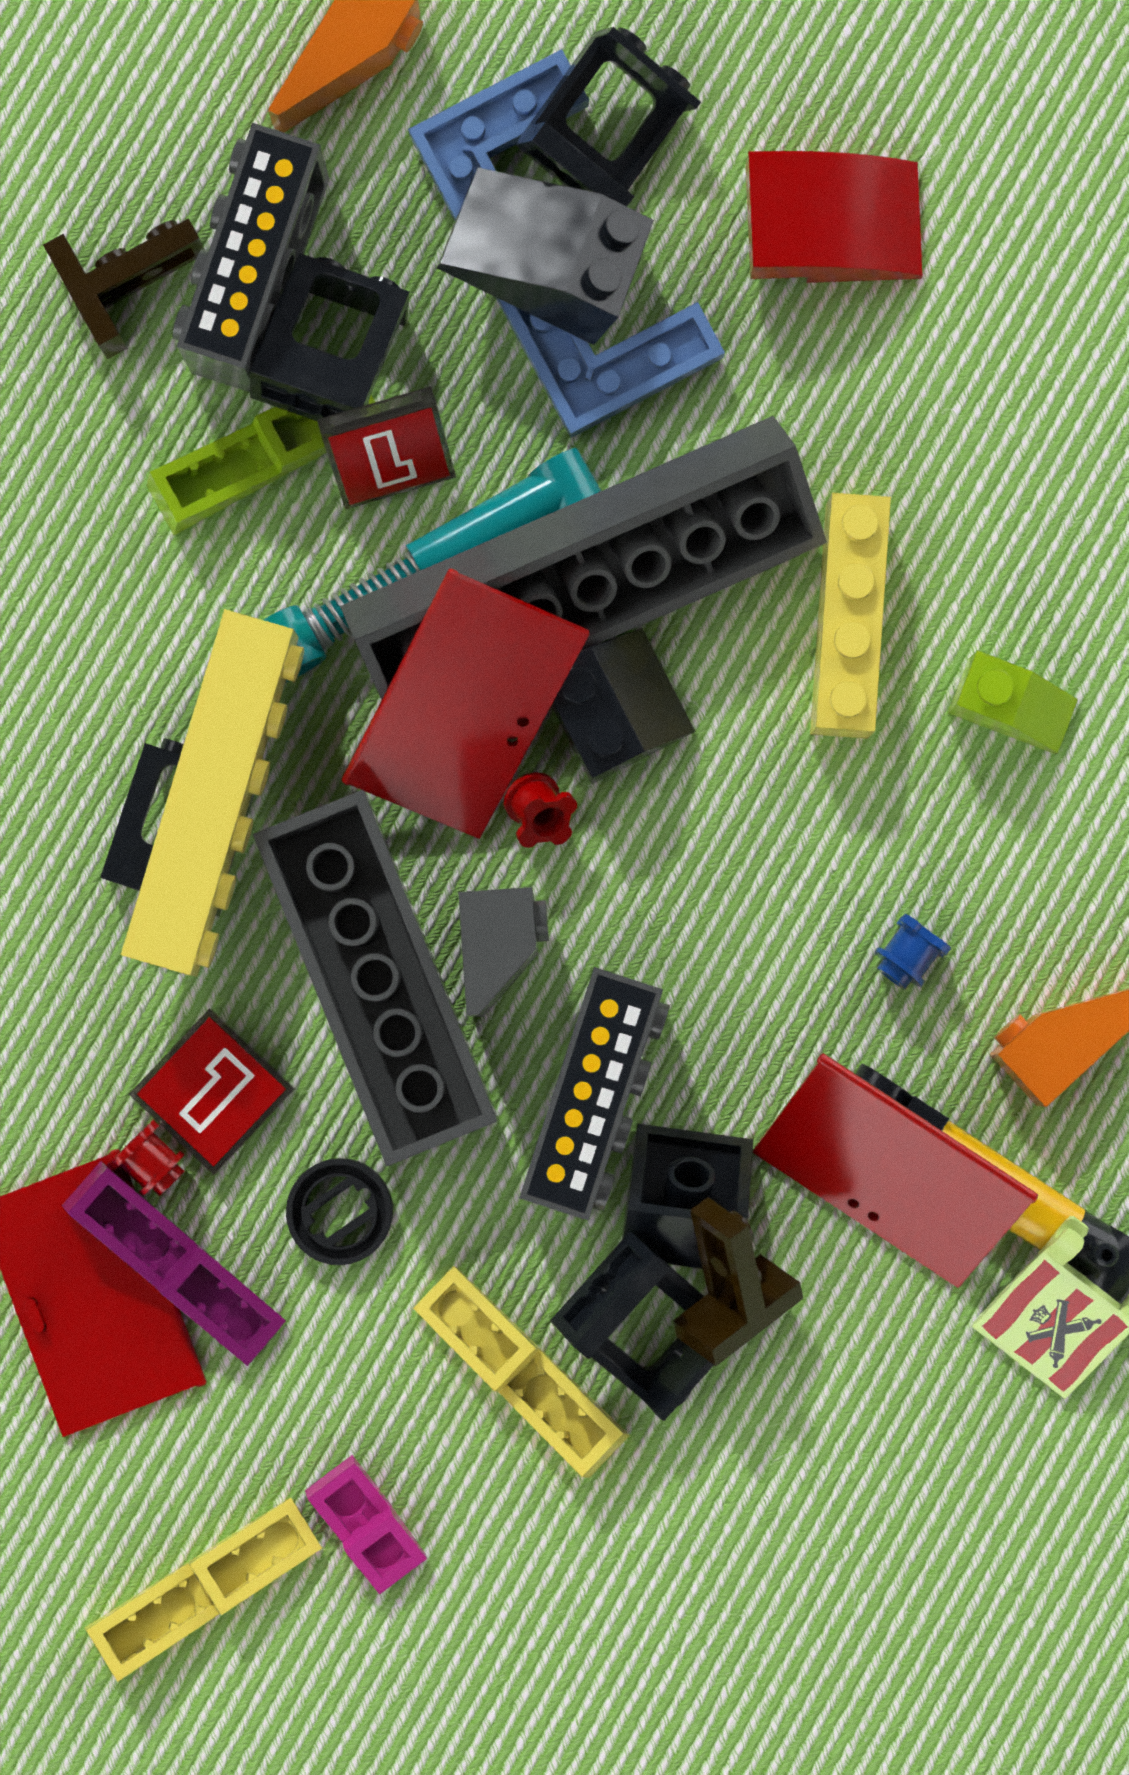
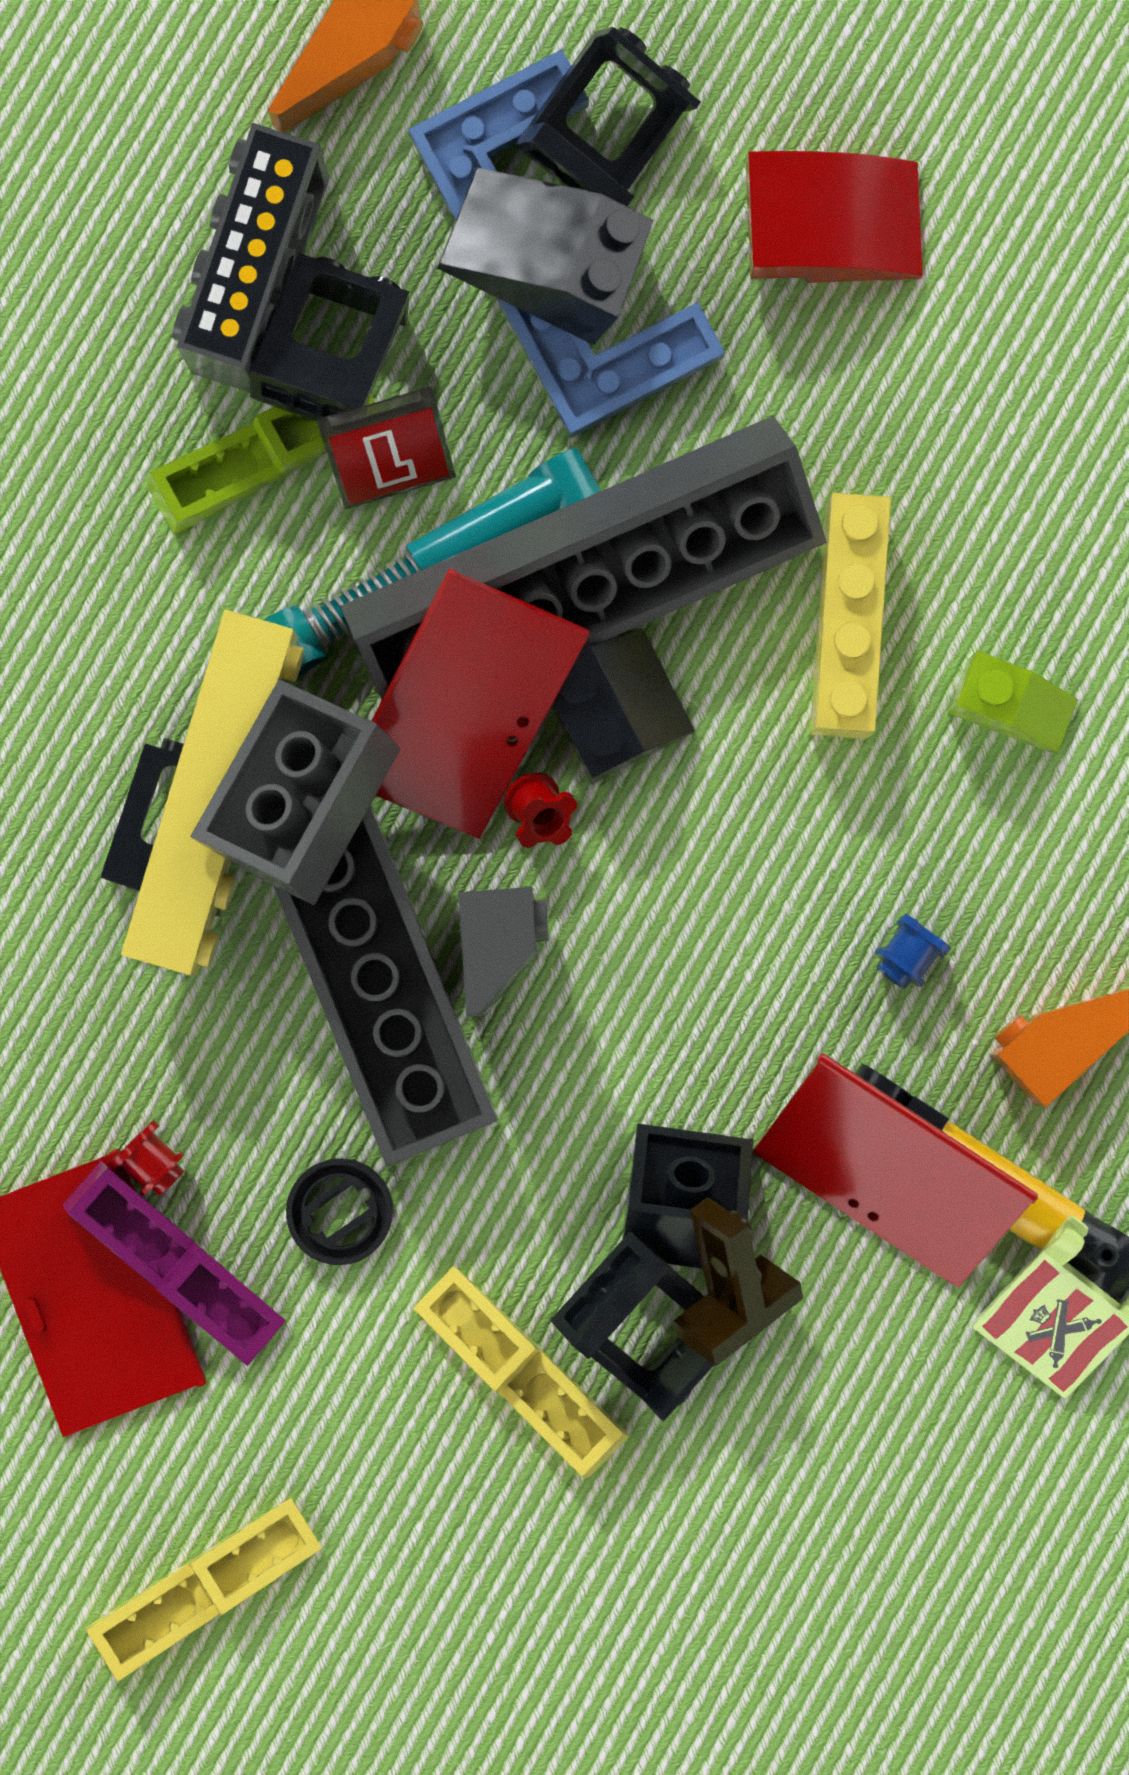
(122, 274): dark brown bracket -> none
(212, 1091): red tile -> none
(296, 791): none -> dark grey slope
(365, 1524): dark pink slope -> none
(591, 1095): brick -> none

